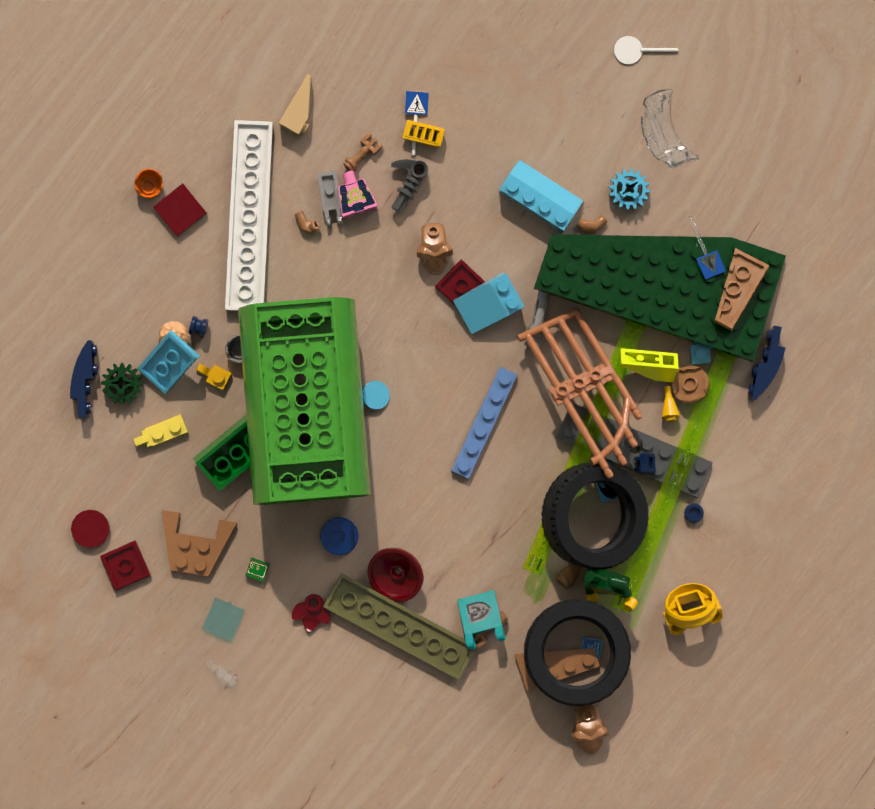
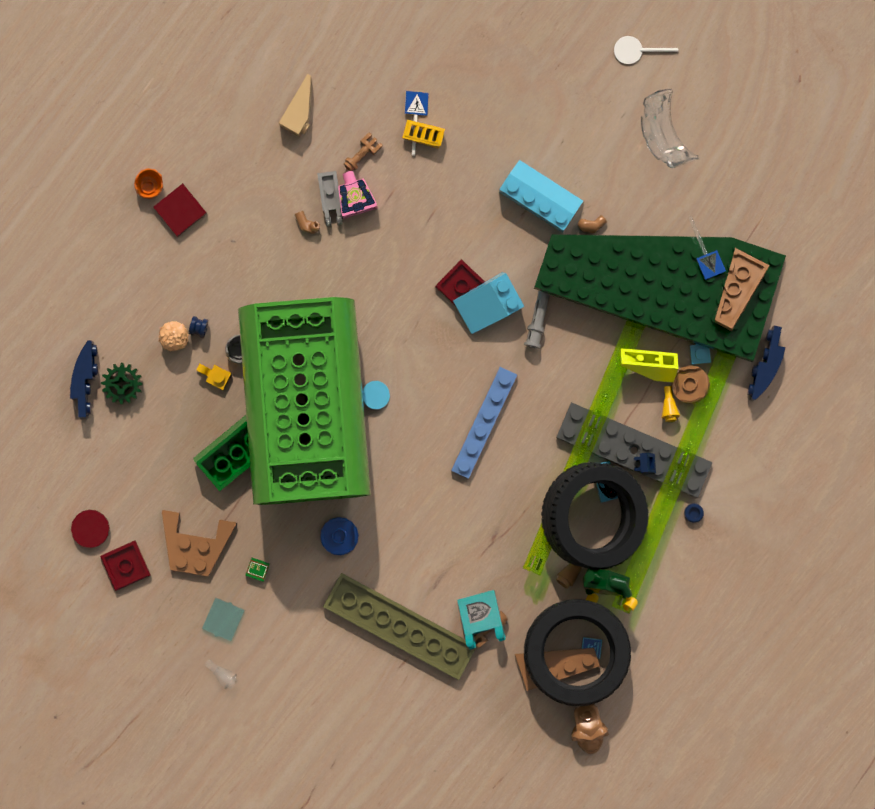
(162, 432): light yellow hinge -> none
(168, 362): medium azure tile -> none
(248, 213): white plate -> none
(311, 615): dark red plate -> none
(391, 582): dark red dish -> none
(410, 185): dark grey piece -> none
(434, 248): medium nougat head -> none
(584, 382): nougat piece -> none
(634, 196): medium azure gear -> none
(707, 612): yellow piece -> none

